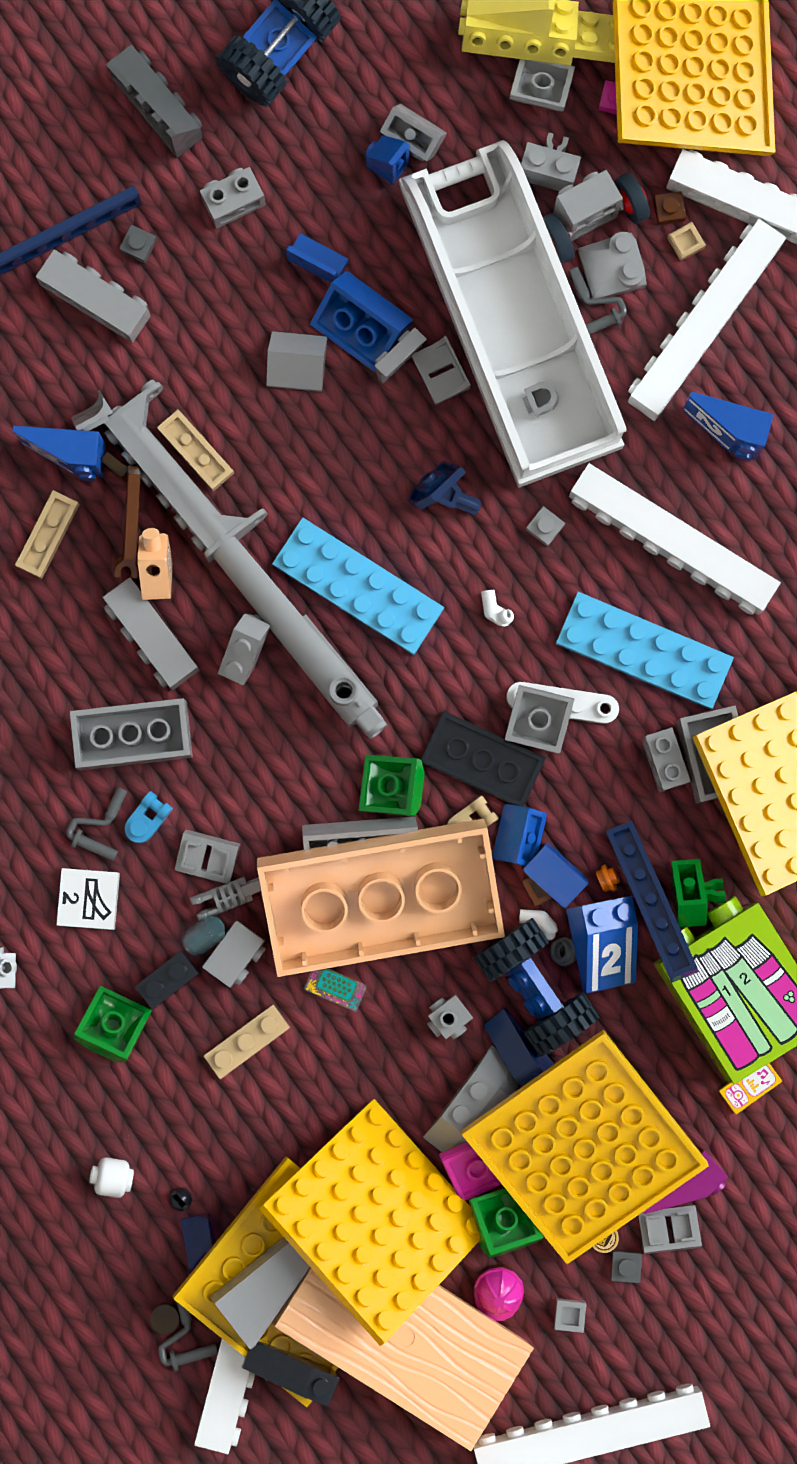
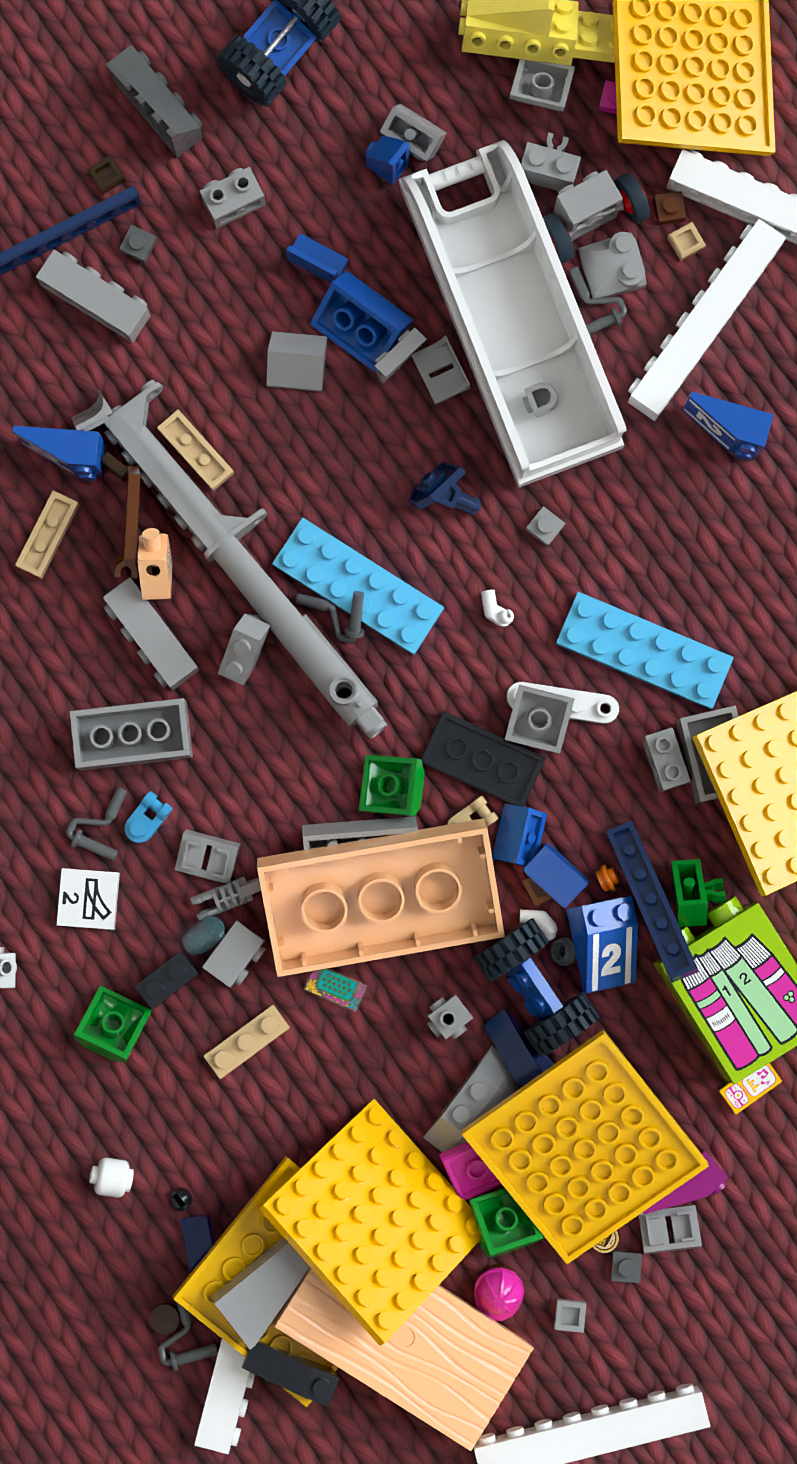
(106, 175): none -> dark brown tile
(354, 630): none -> dark grey piece
(674, 540): white brick -> none

